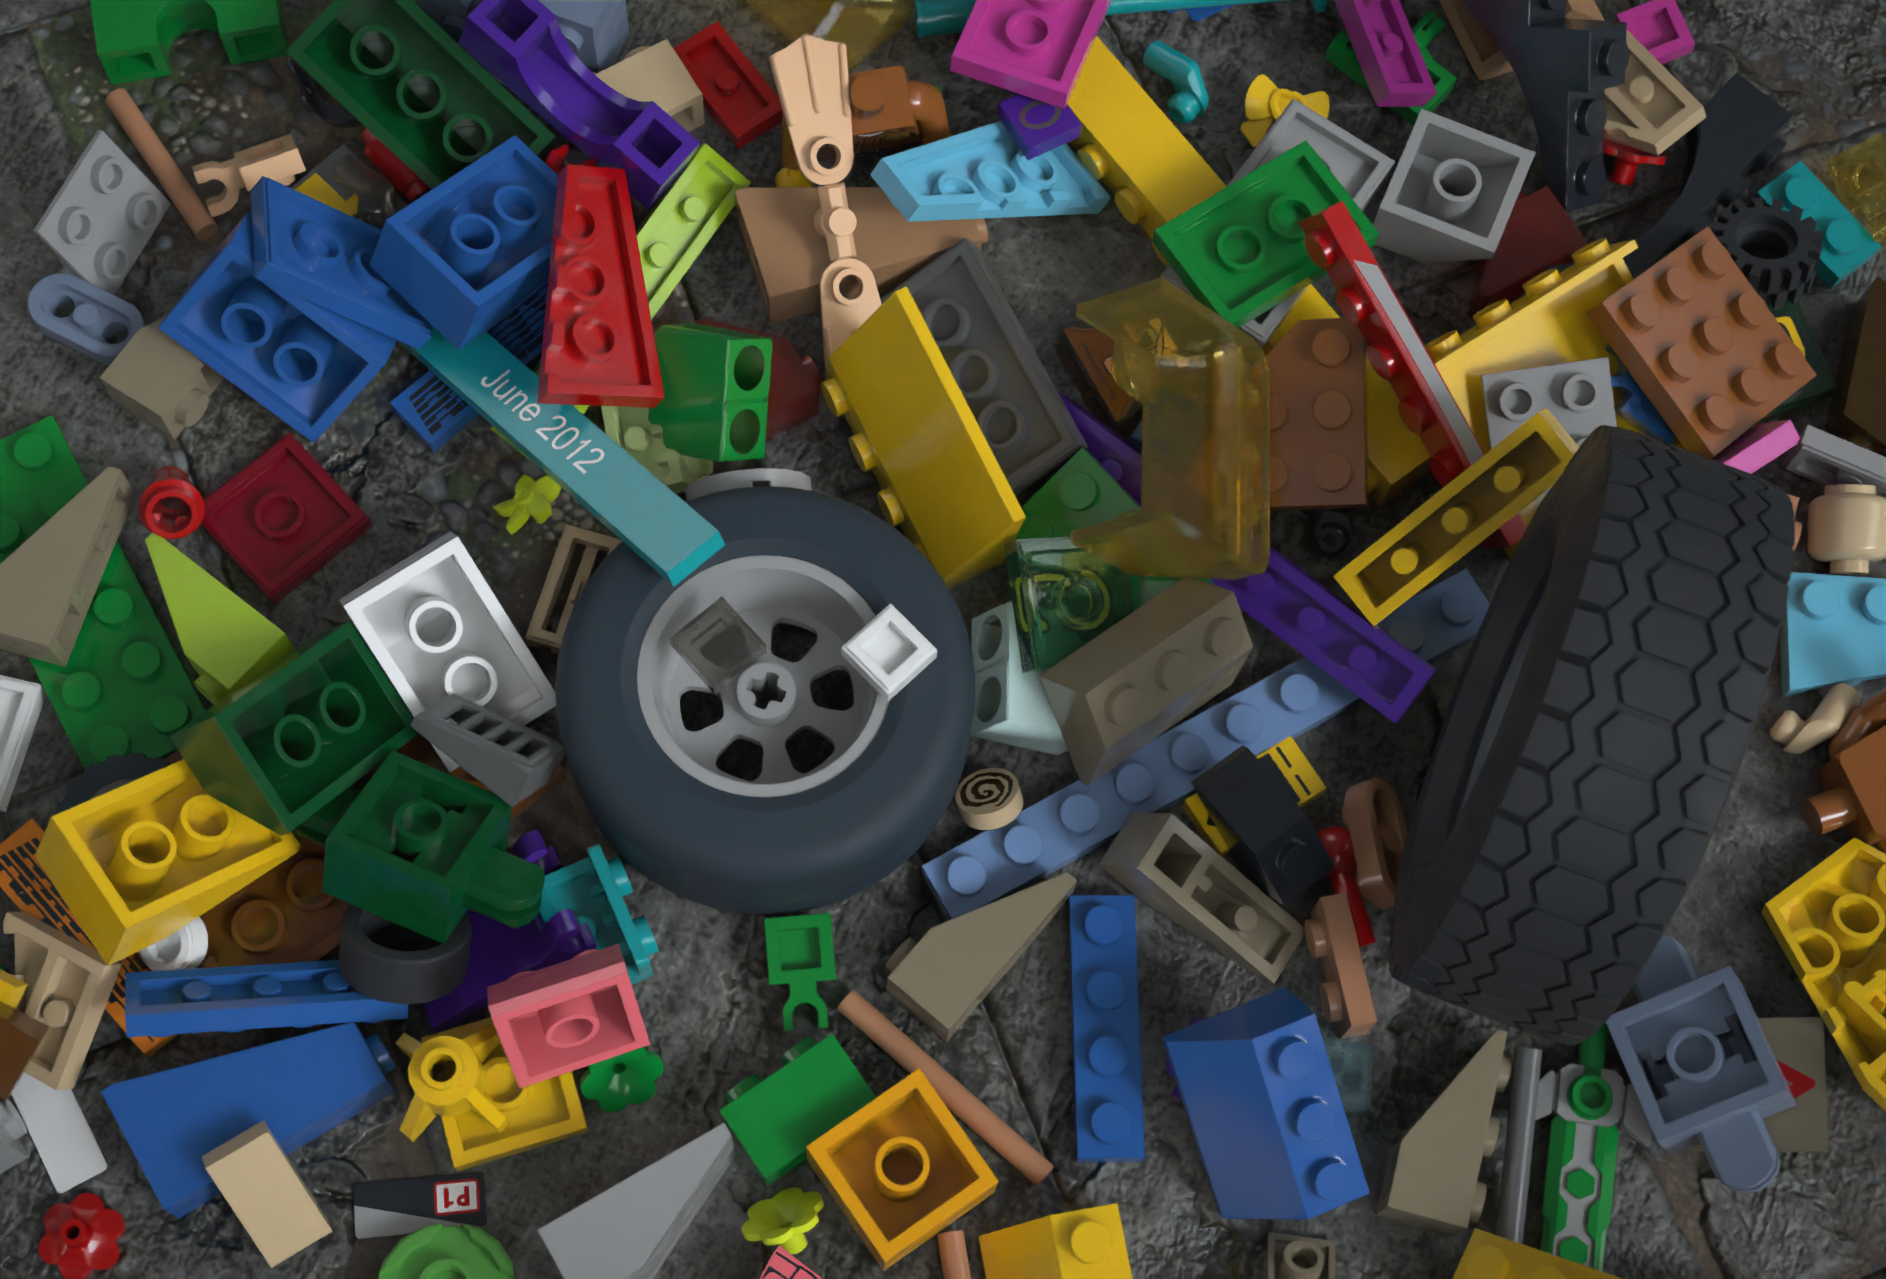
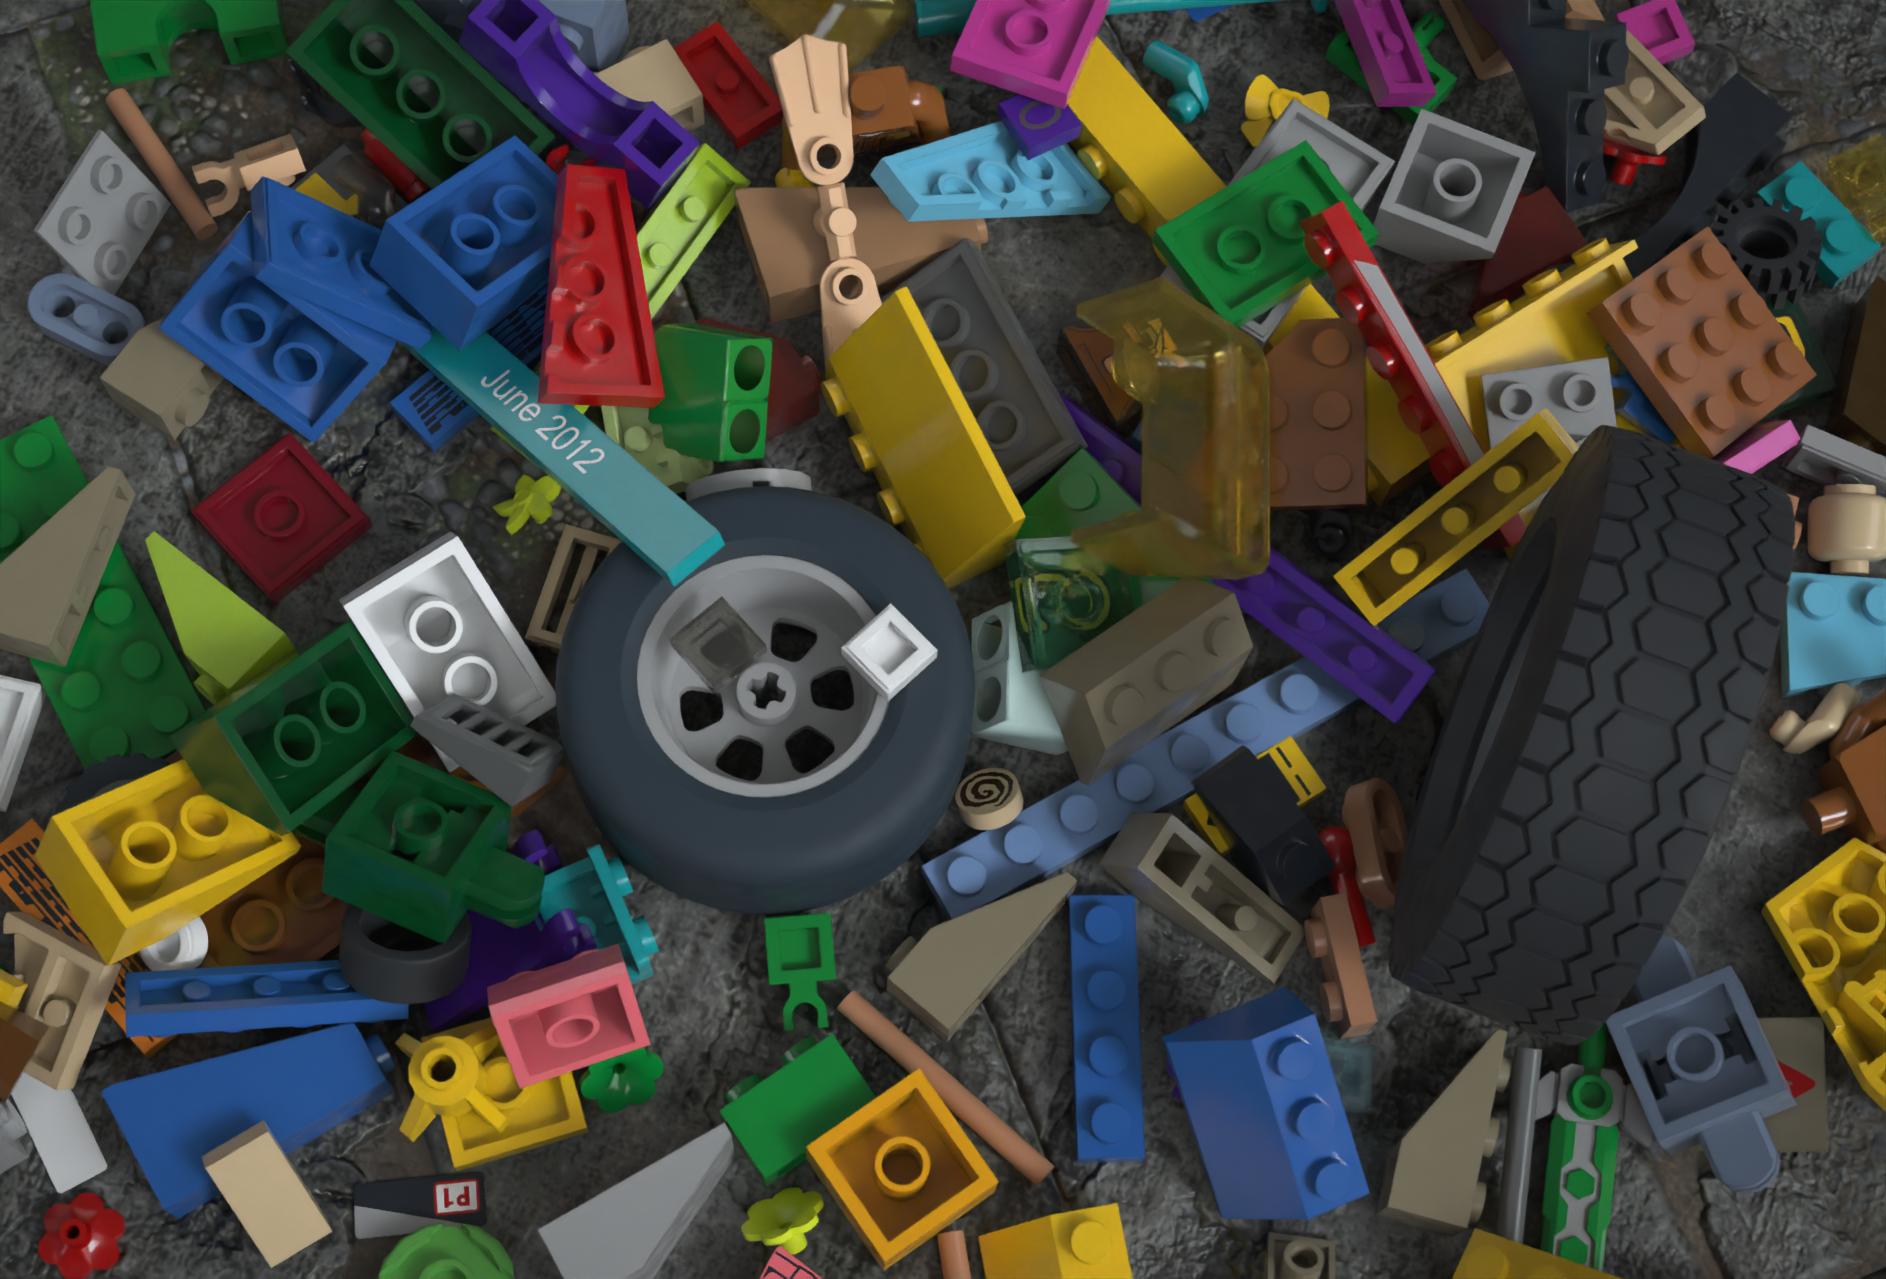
(171, 504): red cone -> none

